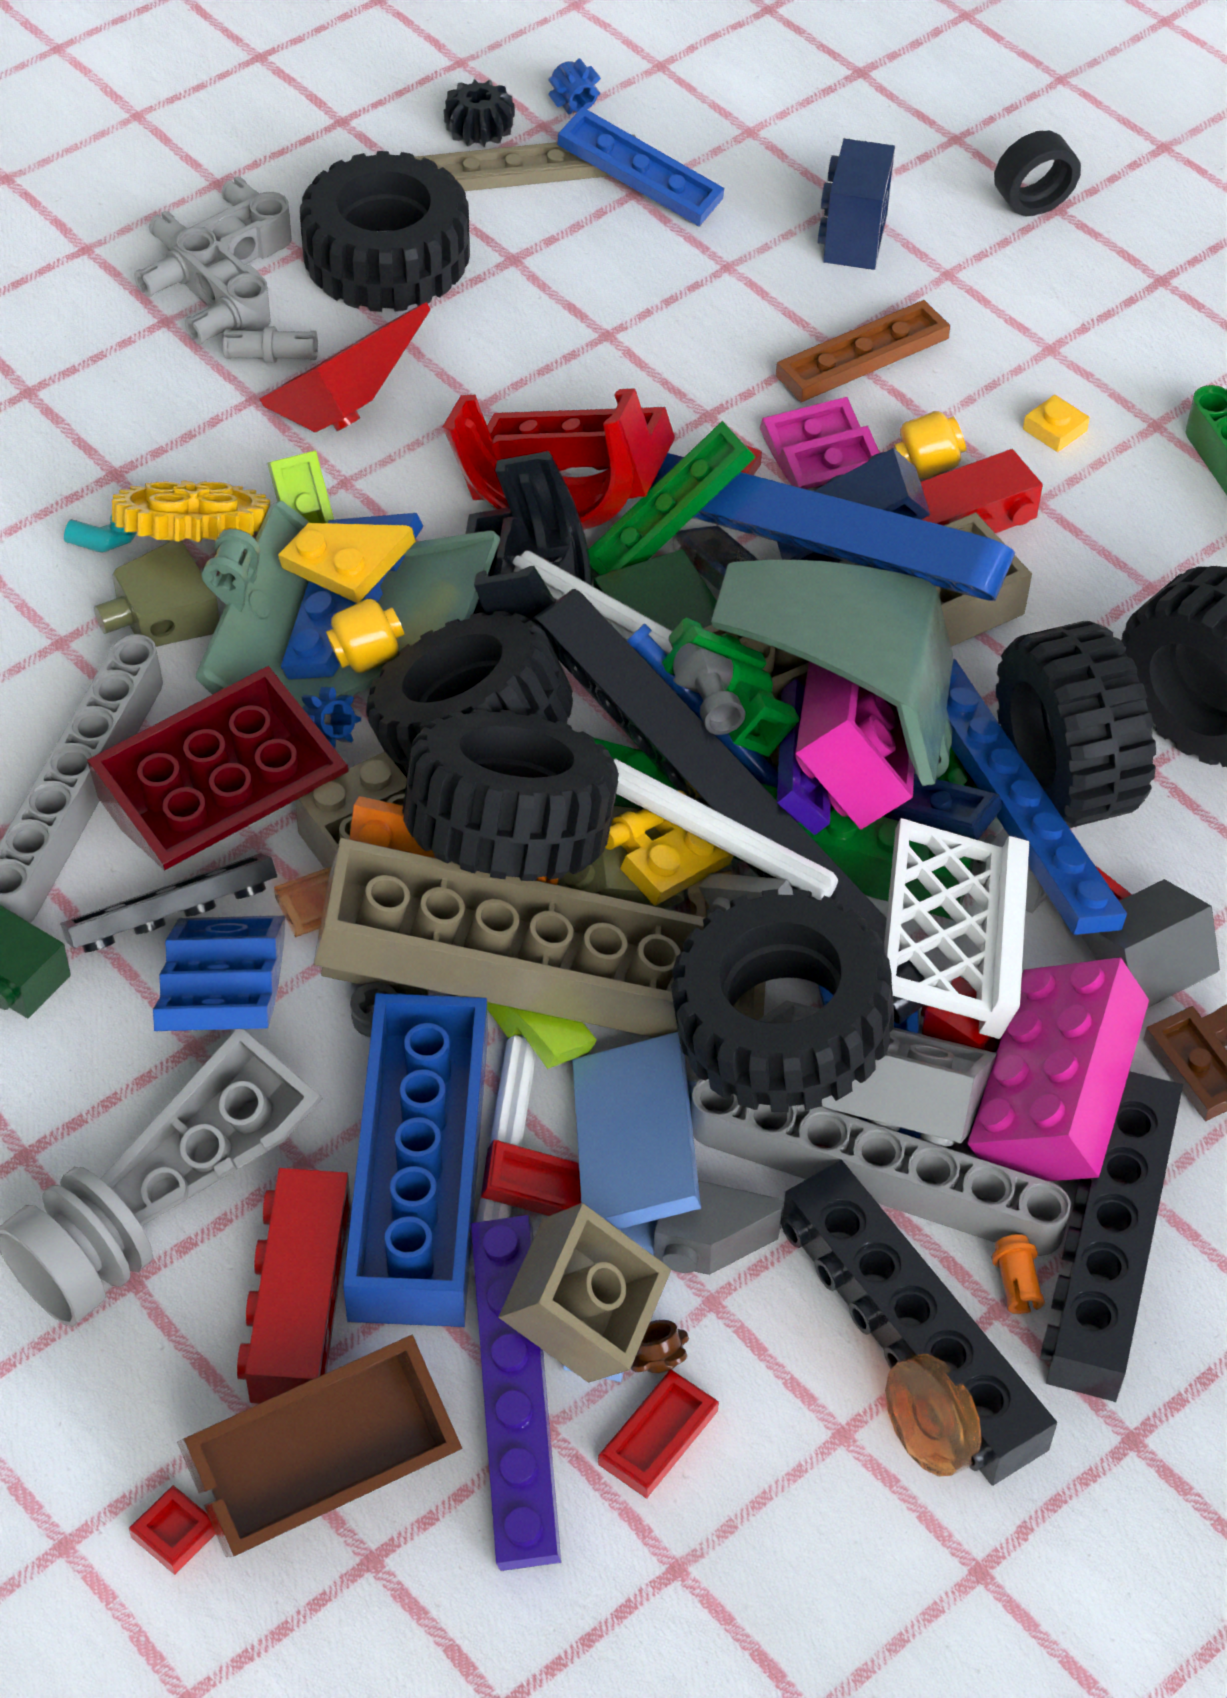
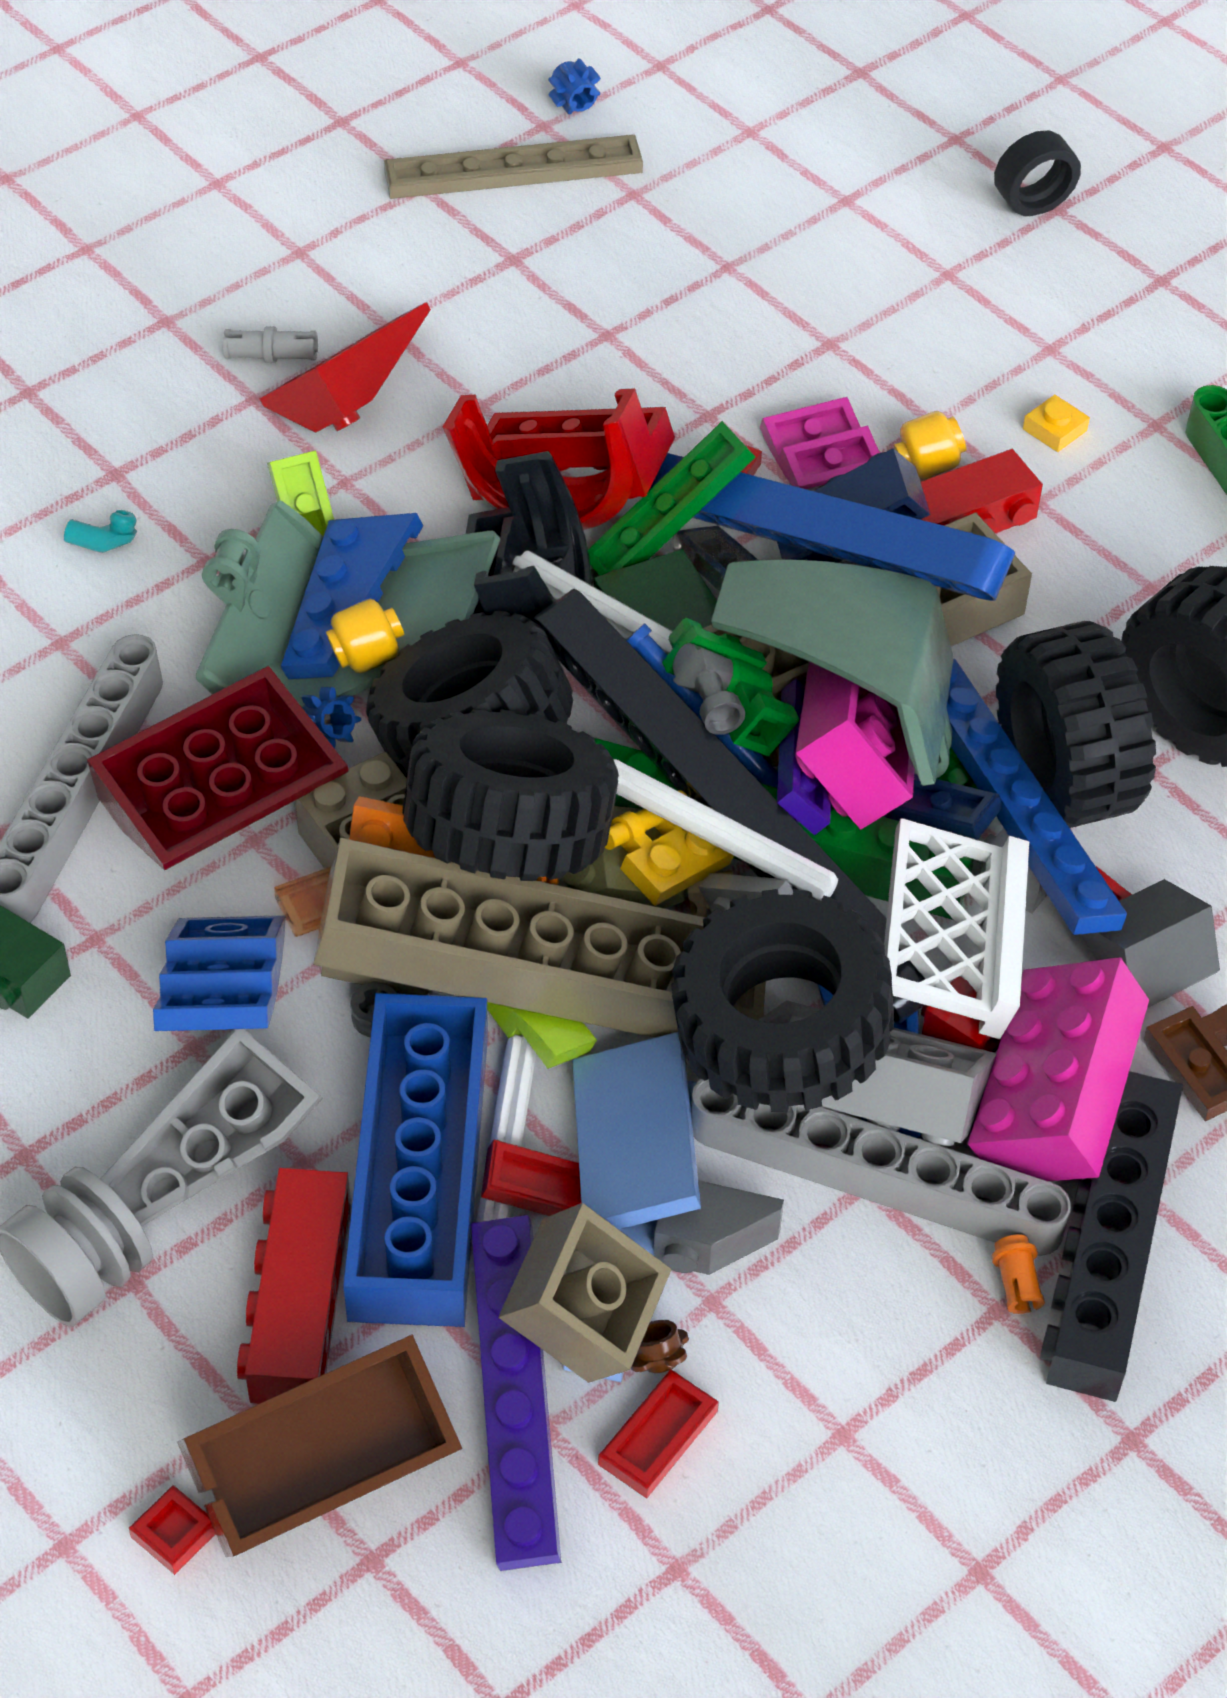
(148, 910): black plate -> none
(161, 597): olive torso -> none
(188, 510): yellow gear -> none
(214, 256): light grey pin -> none
(346, 556): yellow wing -> none
(390, 268): black tyre -> none
(479, 112): black gear -> none
(640, 166): blue plate -> none
(856, 203): dark blue brick -> none
(862, 350): dark orange plate -> none
(911, 1289): black brick -> none
(932, 1415): clear orange tile -> none

